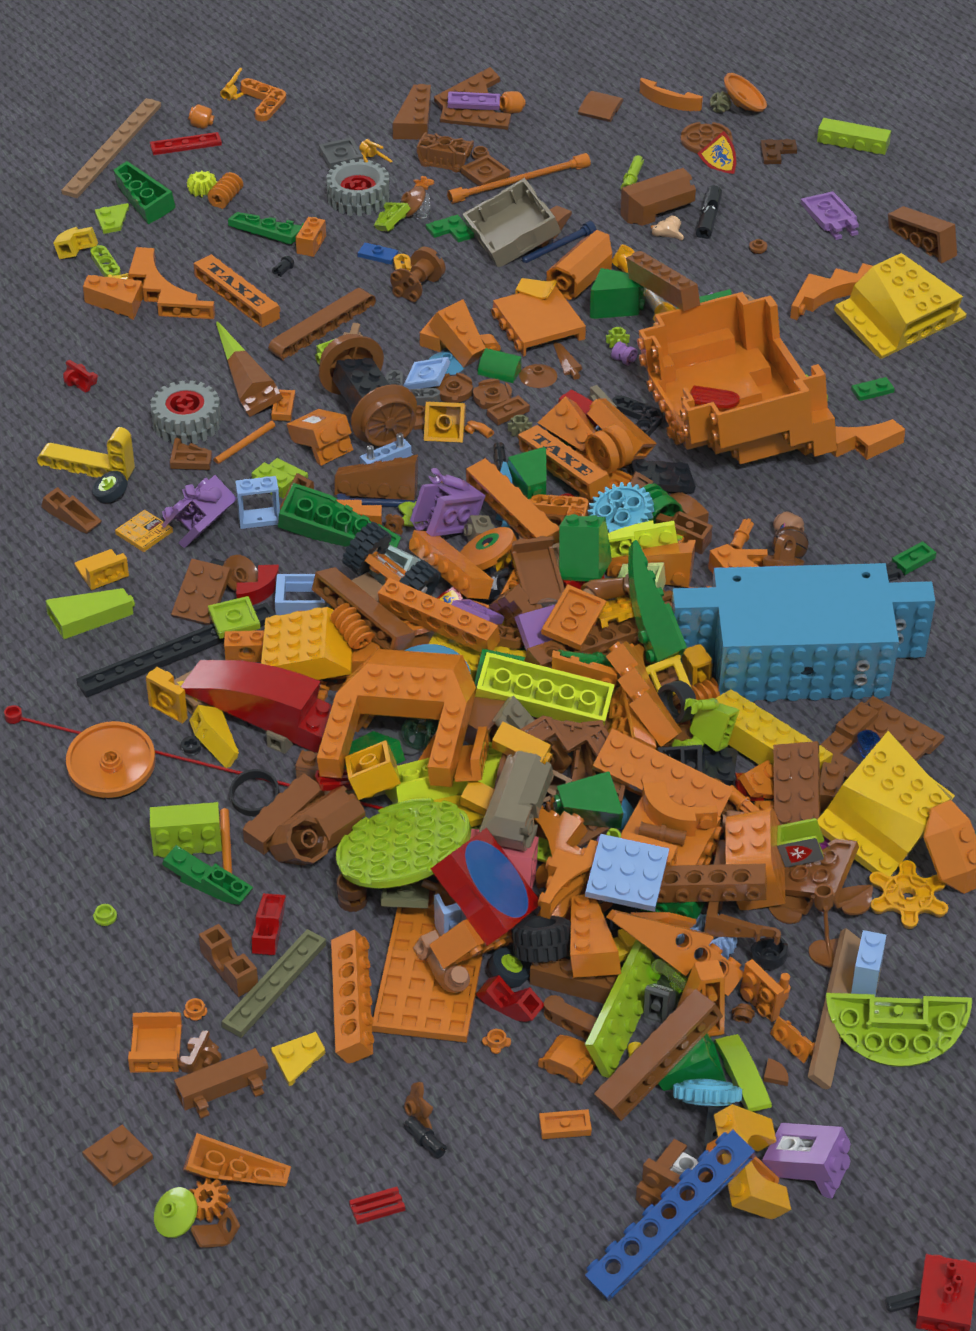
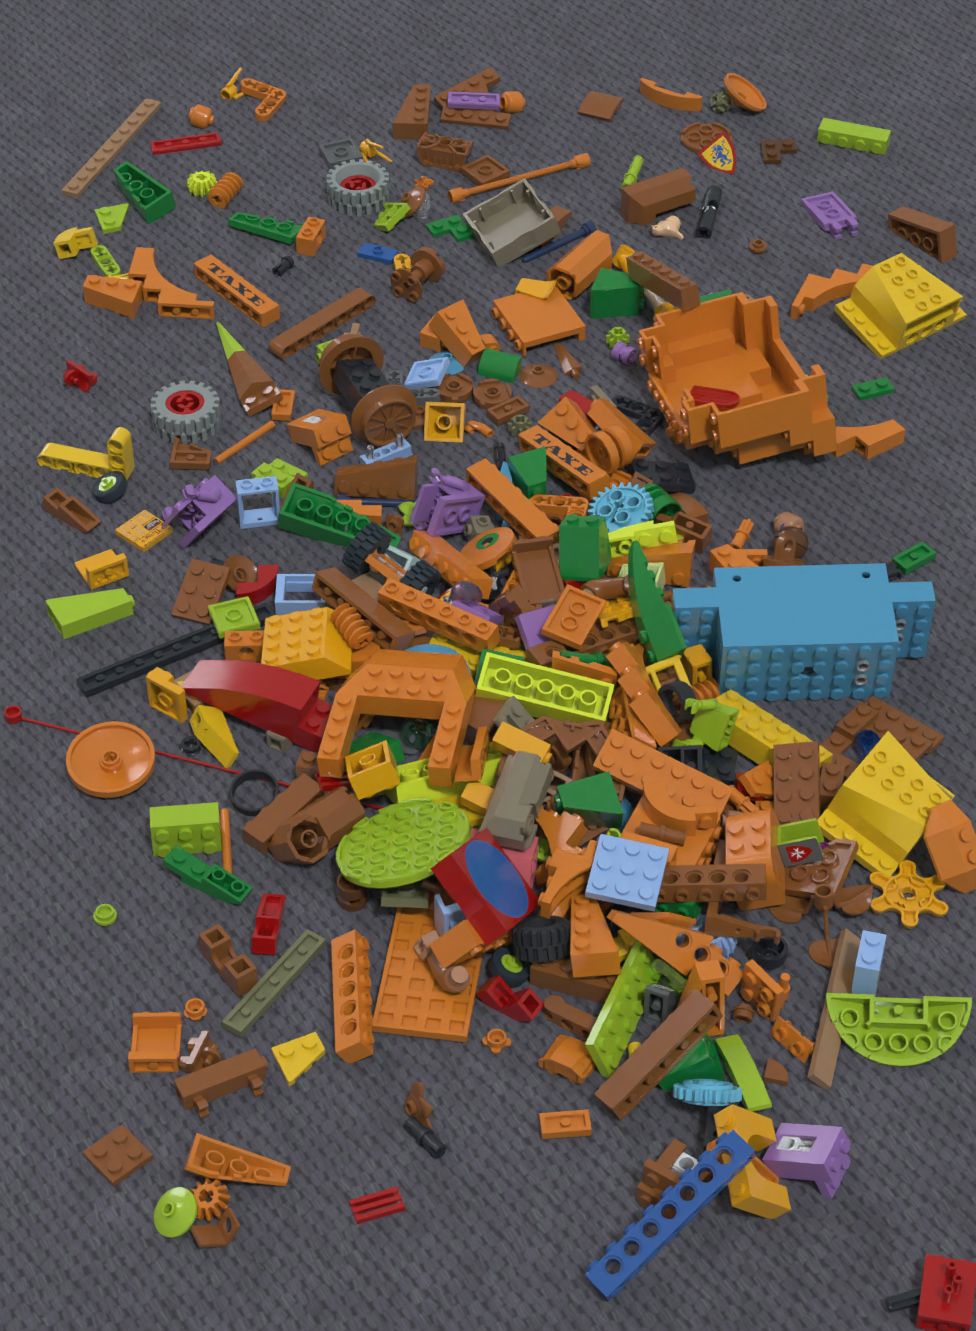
(466, 591): none -> clear purple hair
(479, 152): dark orange plate -> none

